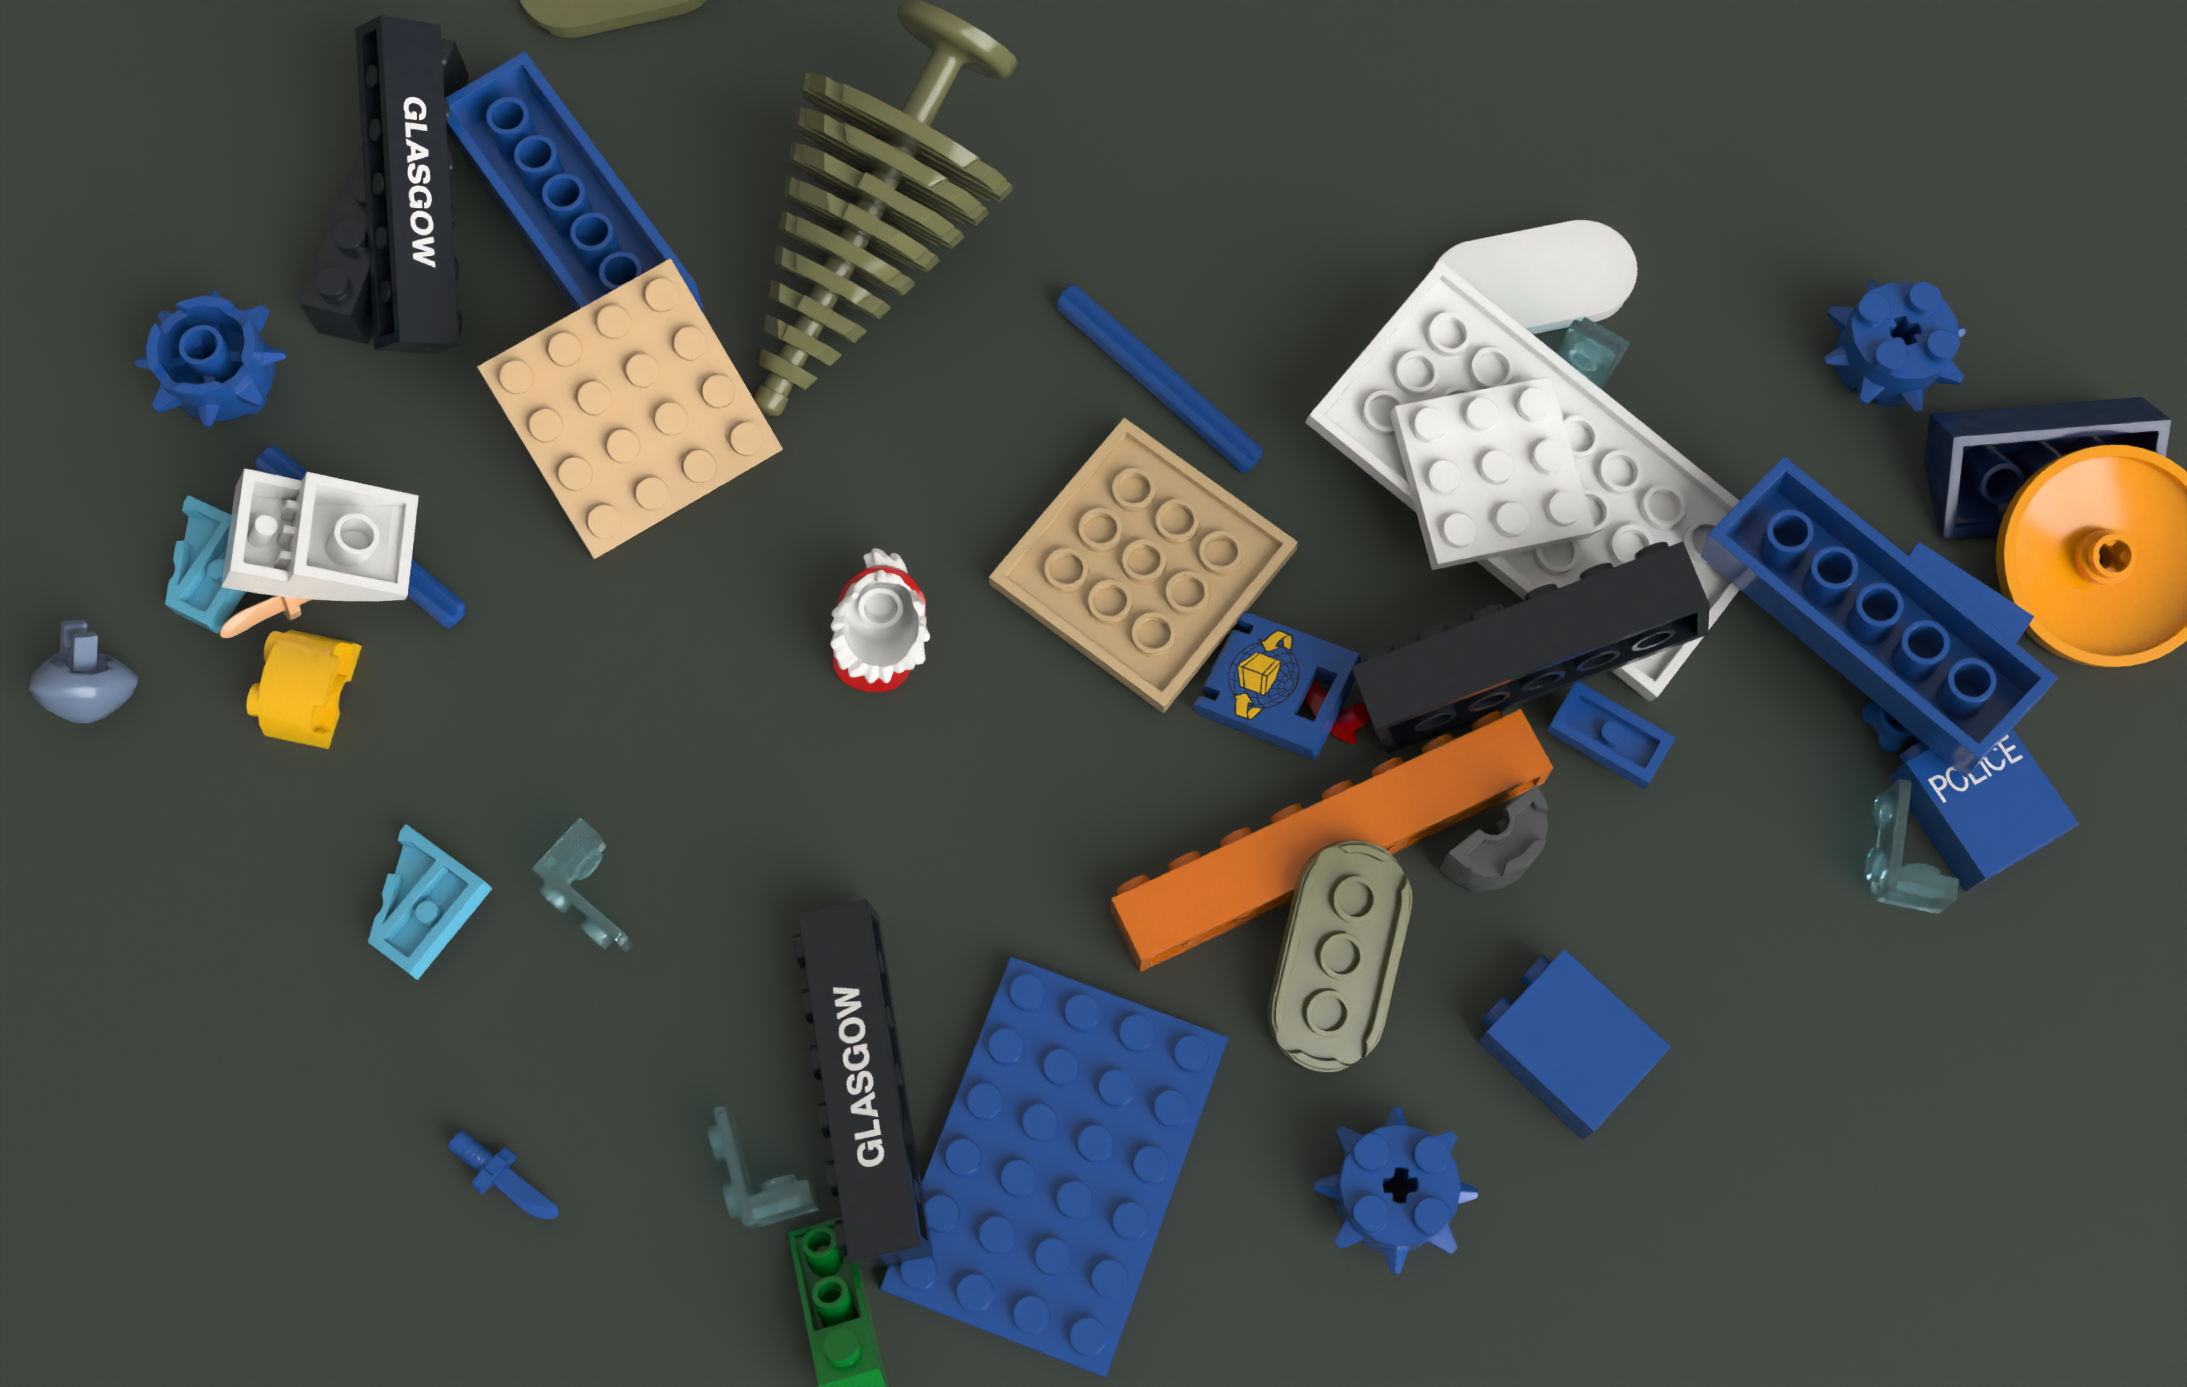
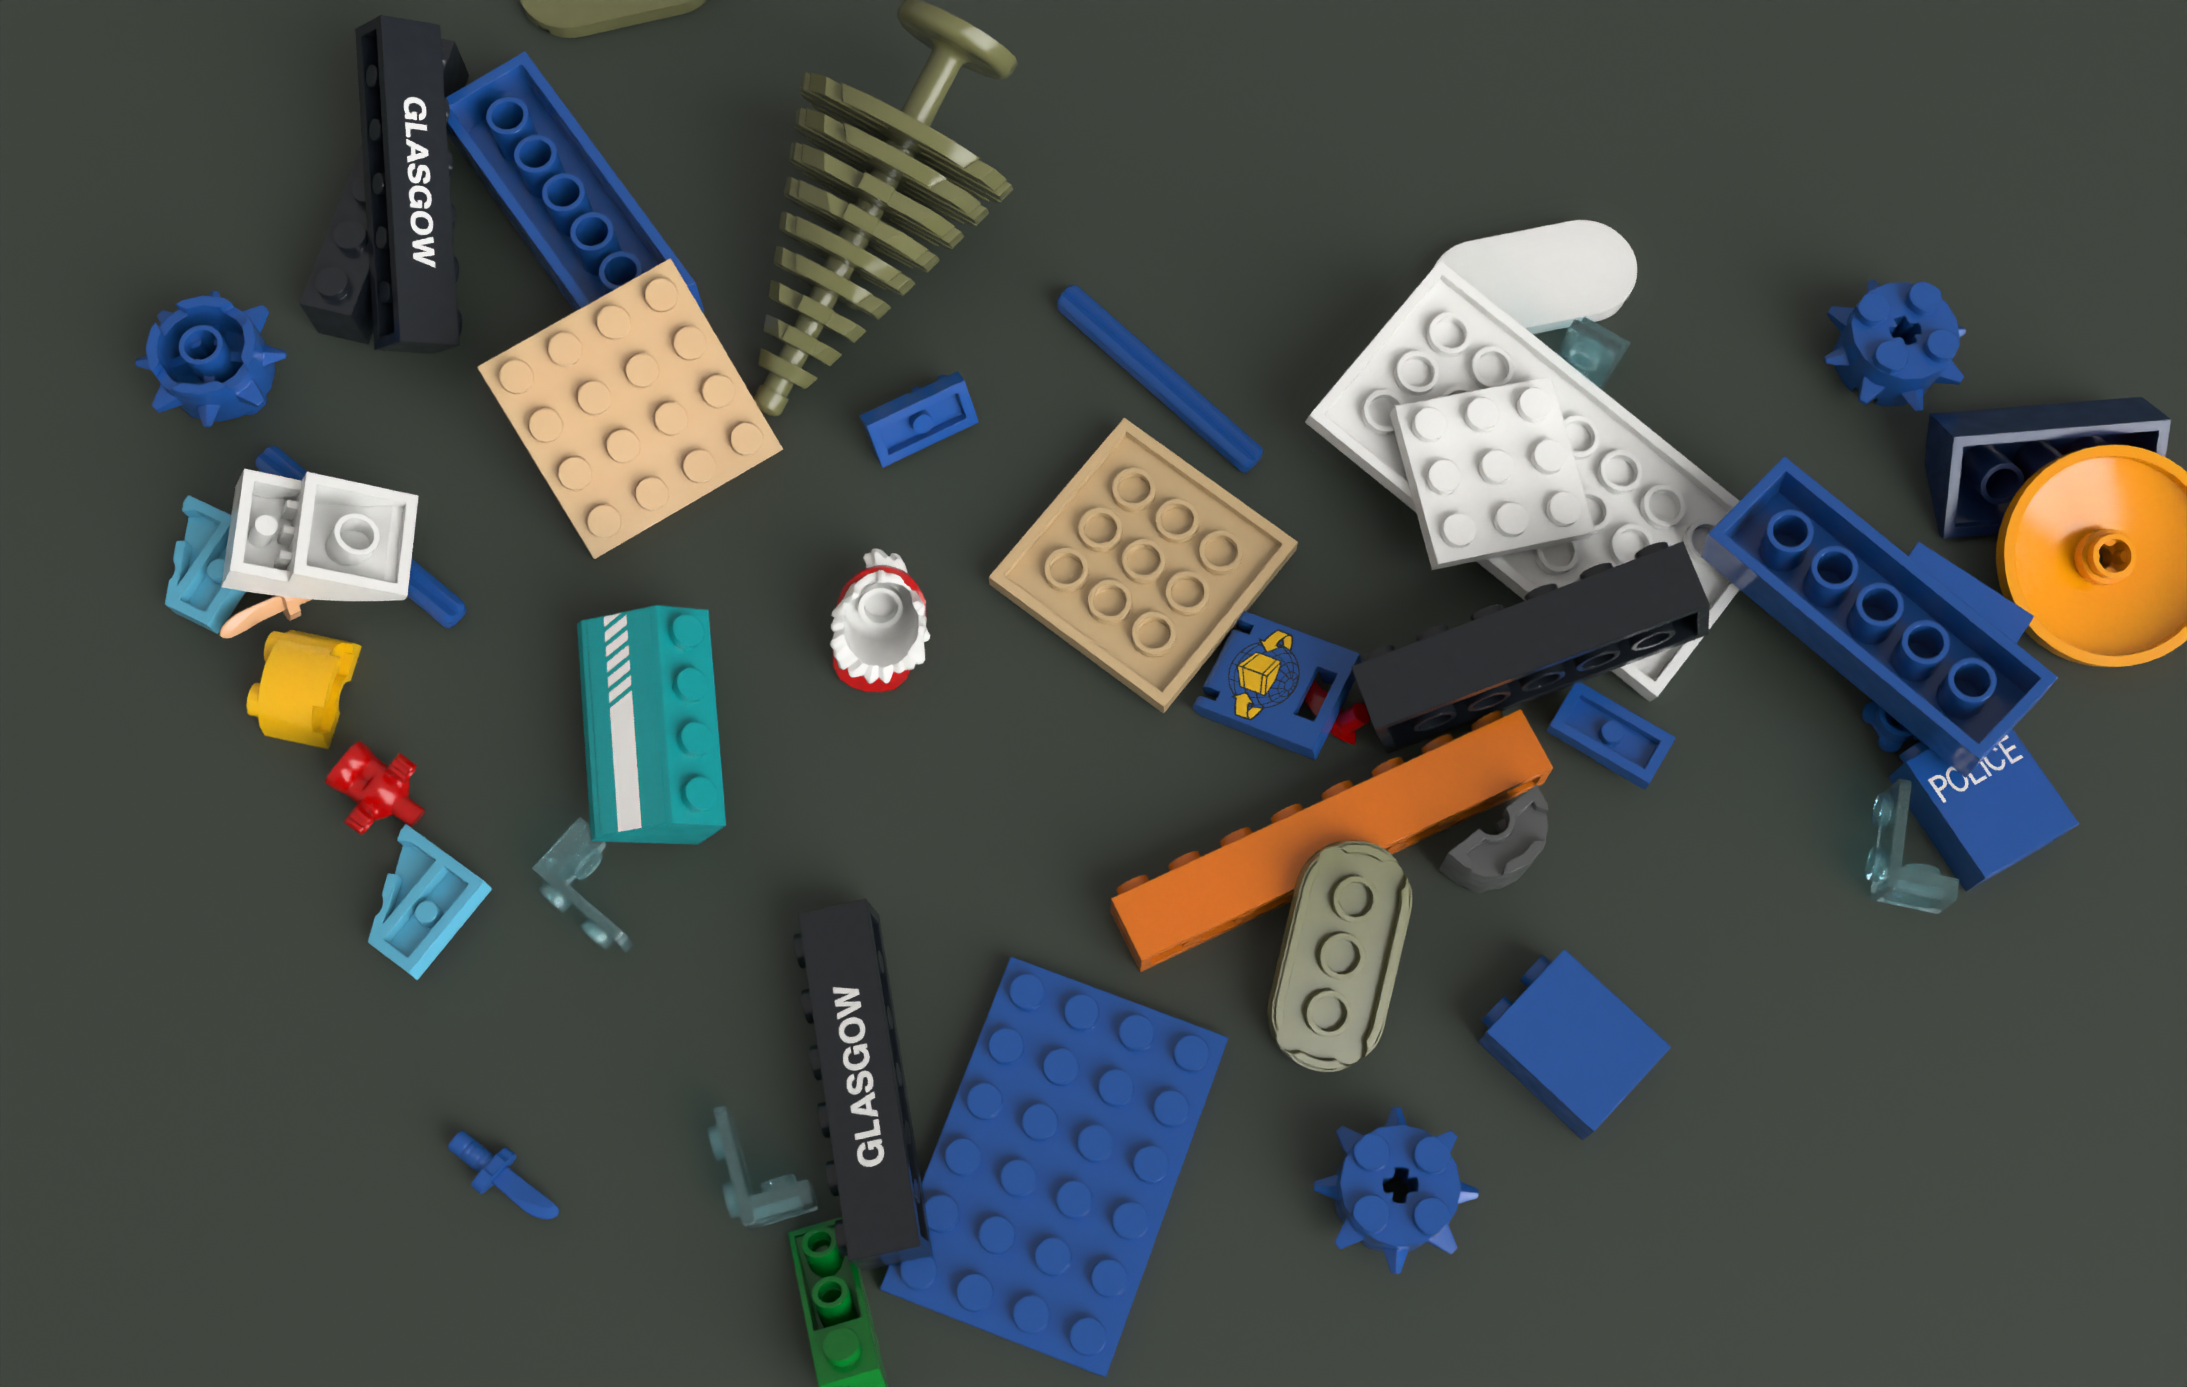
(81, 681): sand blue piece -> none
(375, 787): none -> red piece
(651, 726): none -> teal slope
(919, 419): none -> blue plate

